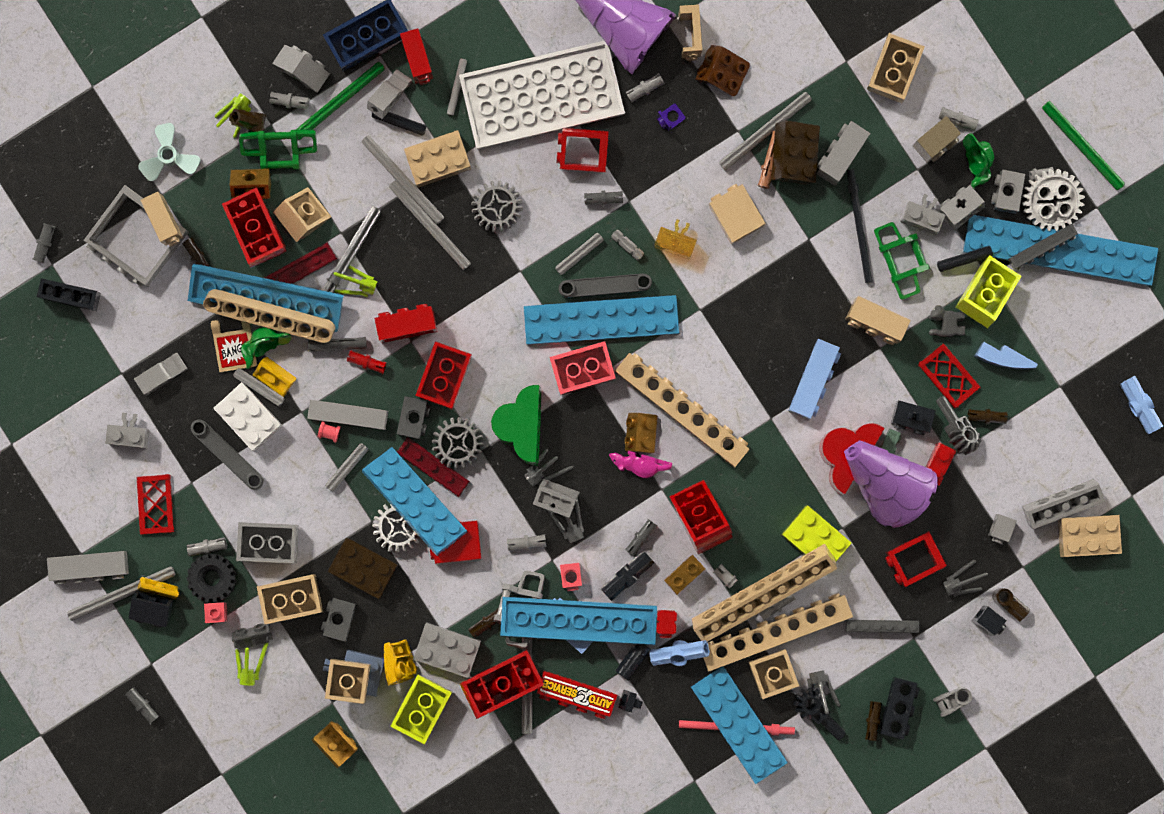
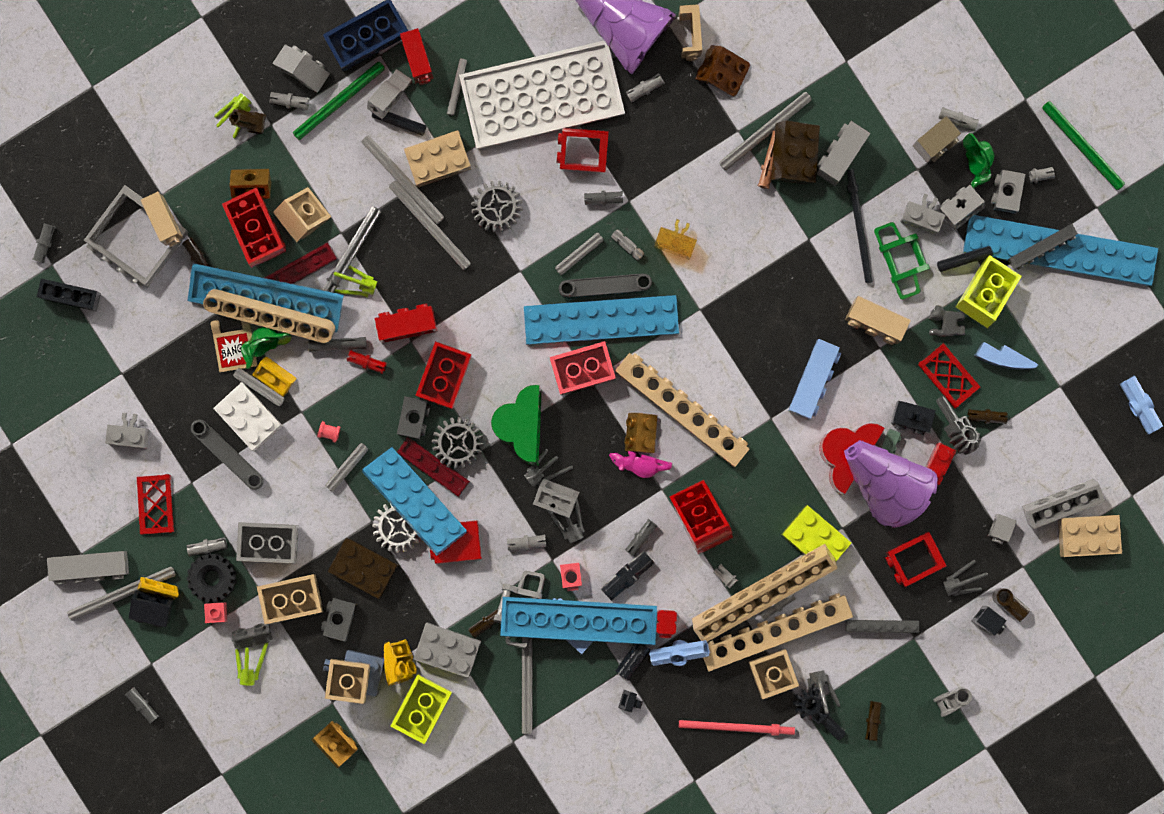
(152, 167): light aqua piece -> none
(160, 374): light grey piece -> none
(262, 151): green bar -> none
(347, 414): light grey slope -> none
(501, 684): red brick -> none
(577, 694): brick -> none
(663, 120): dark purple bracket -> none
(684, 574): pearl gold brick -> none
(736, 213): tan brick -> none
(739, 725): dark azure plate -> none
(894, 698): black brick -> none
(895, 68): tan brick -> none
(1052, 182): white gear -> none

